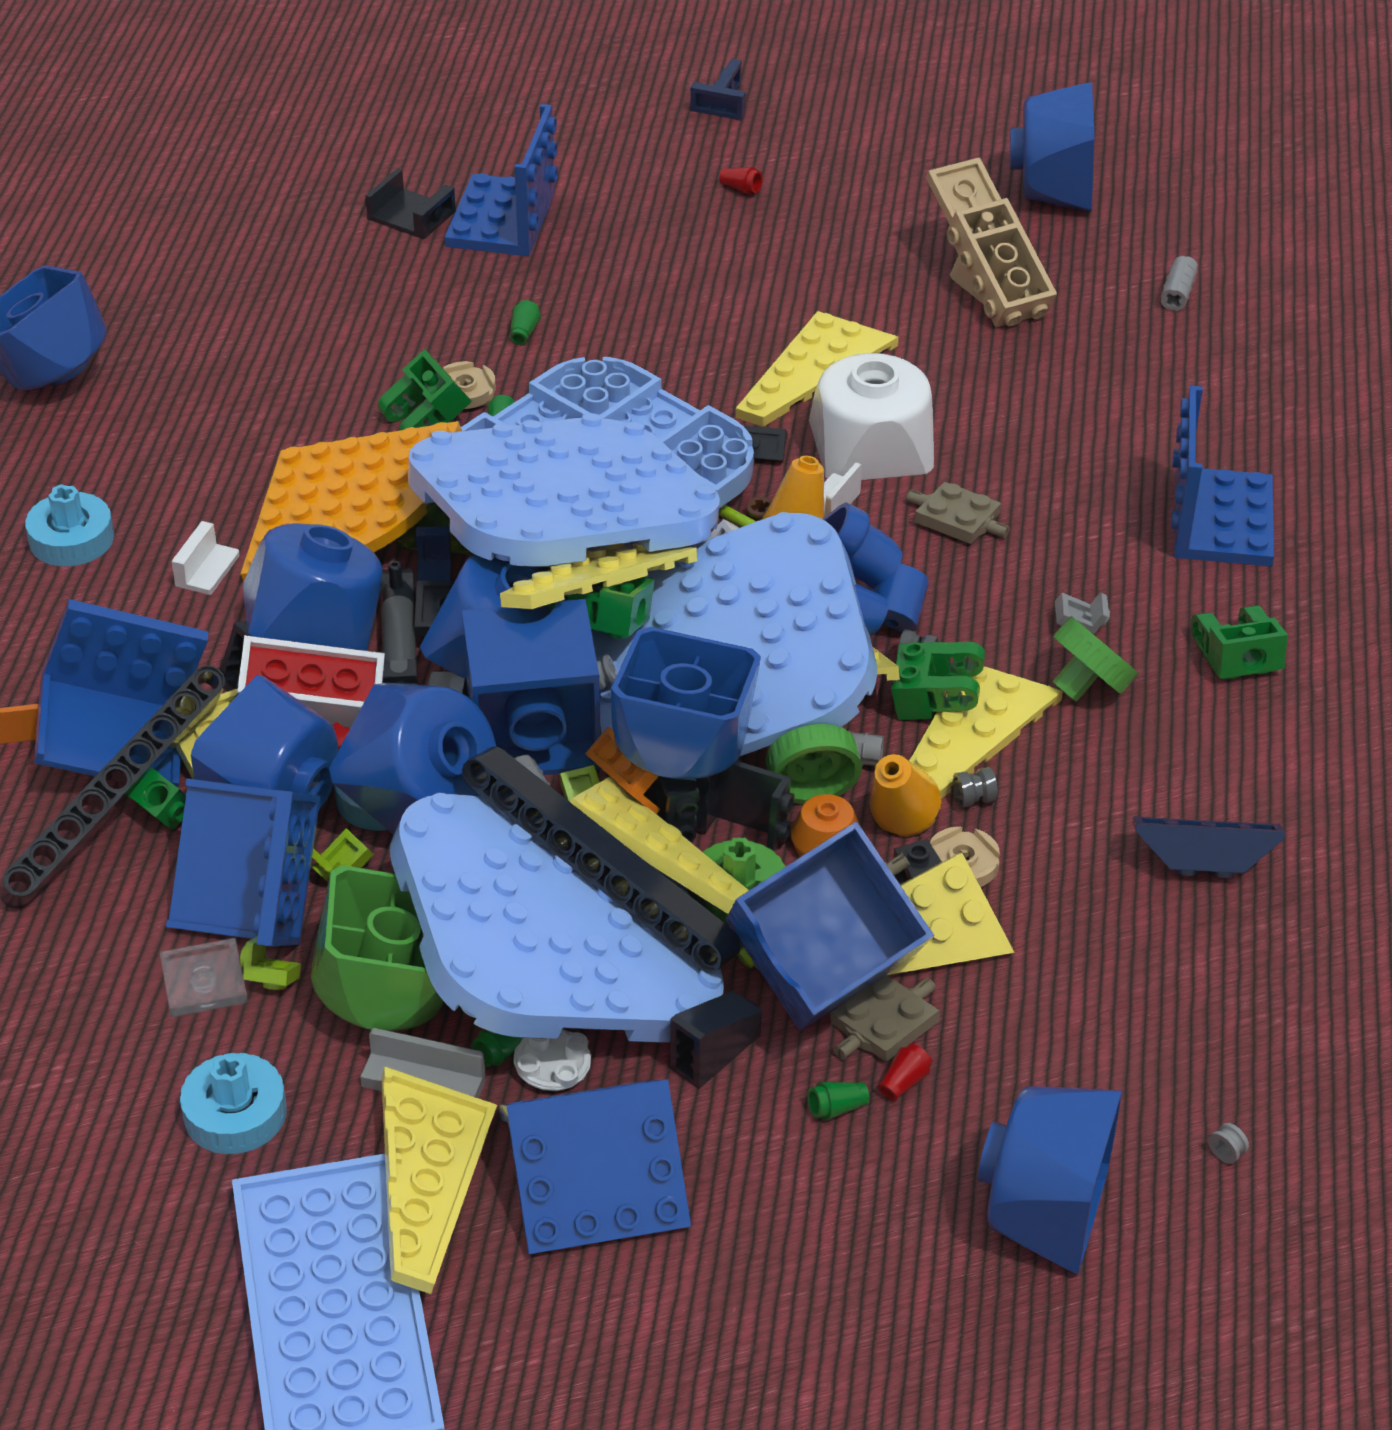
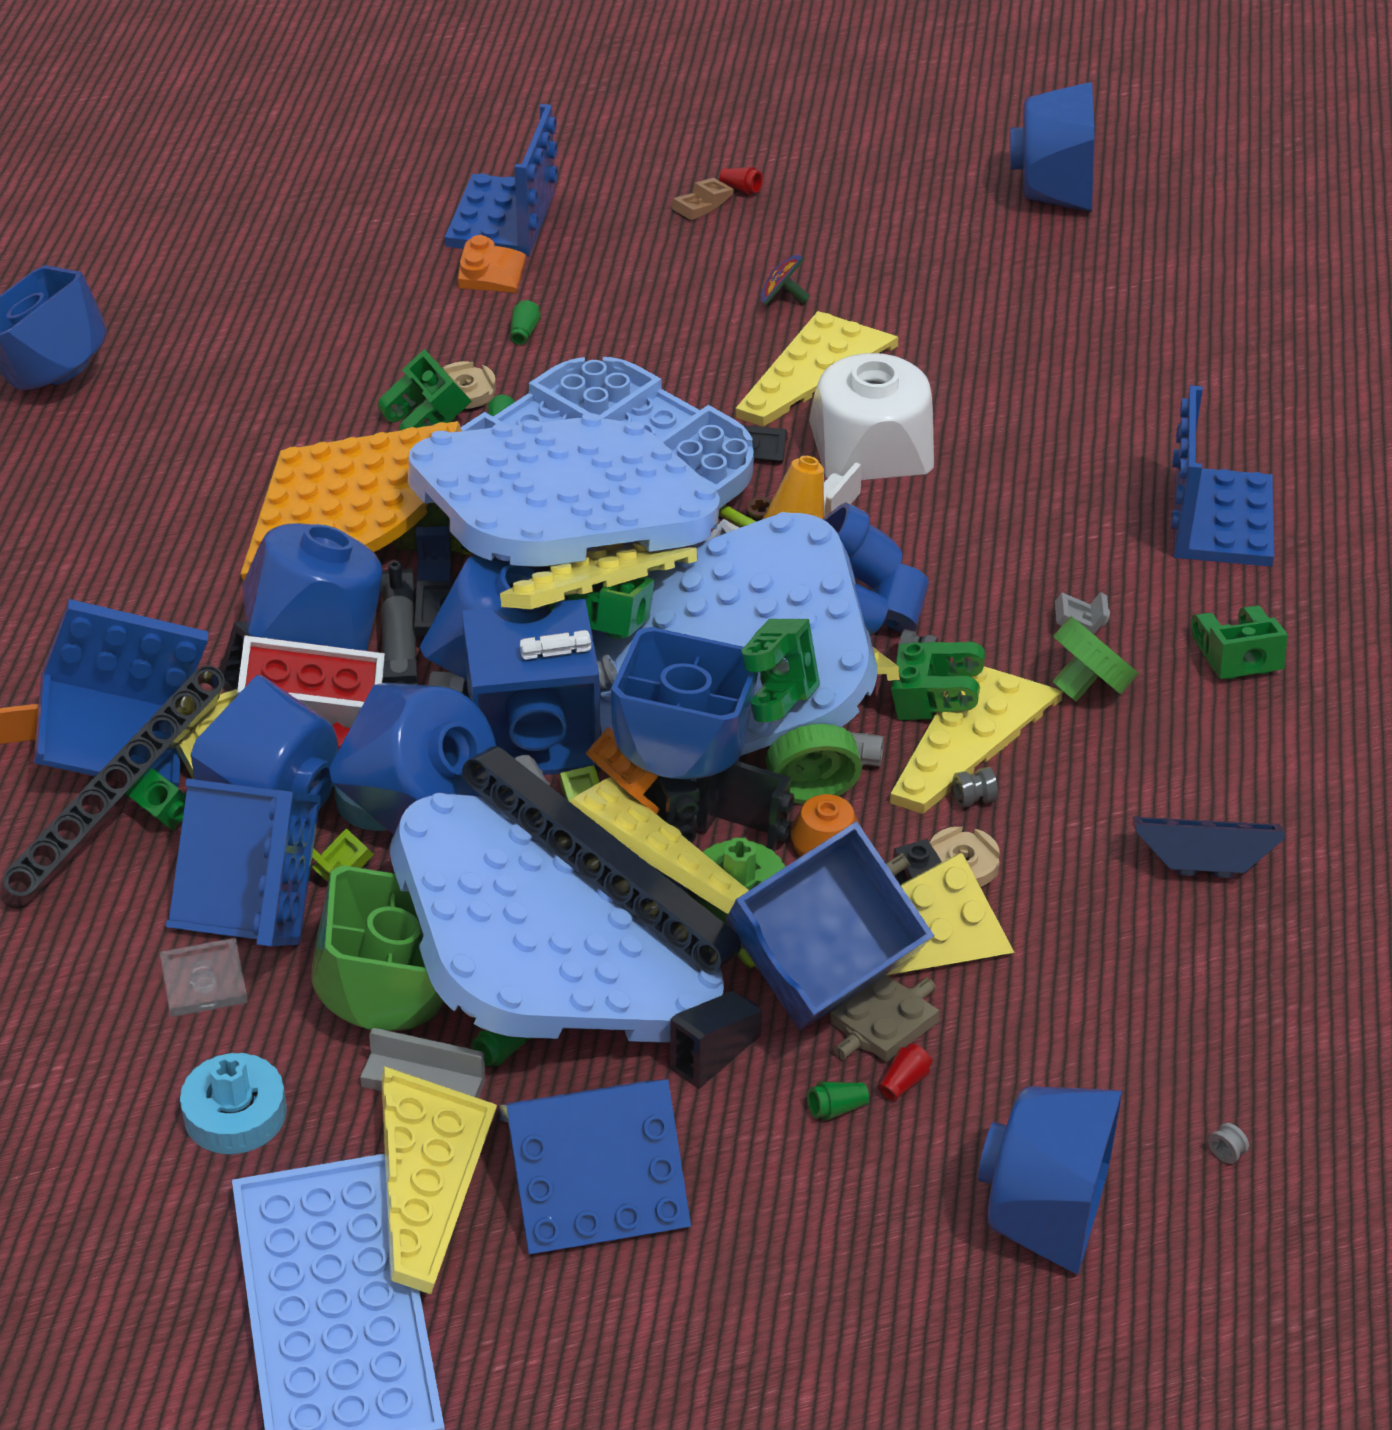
(67, 513): medium azure piece -> none
(202, 562): white panel -> none
(271, 972): lime bracket -> none
(406, 210): black panel -> none
(490, 266): none -> orange slope
(553, 1062): white dish -> none
(555, 645): none -> white axle
(705, 198): none -> medium nougat slope
(723, 96): dark blue bracket -> none
(781, 278): none -> shield
(781, 680): none -> green brick
(903, 797): light orange cone -> none
(958, 512): dark tan plate -> none
(993, 249): tan wedge -> none
(1179, 283): light grey axle -> none

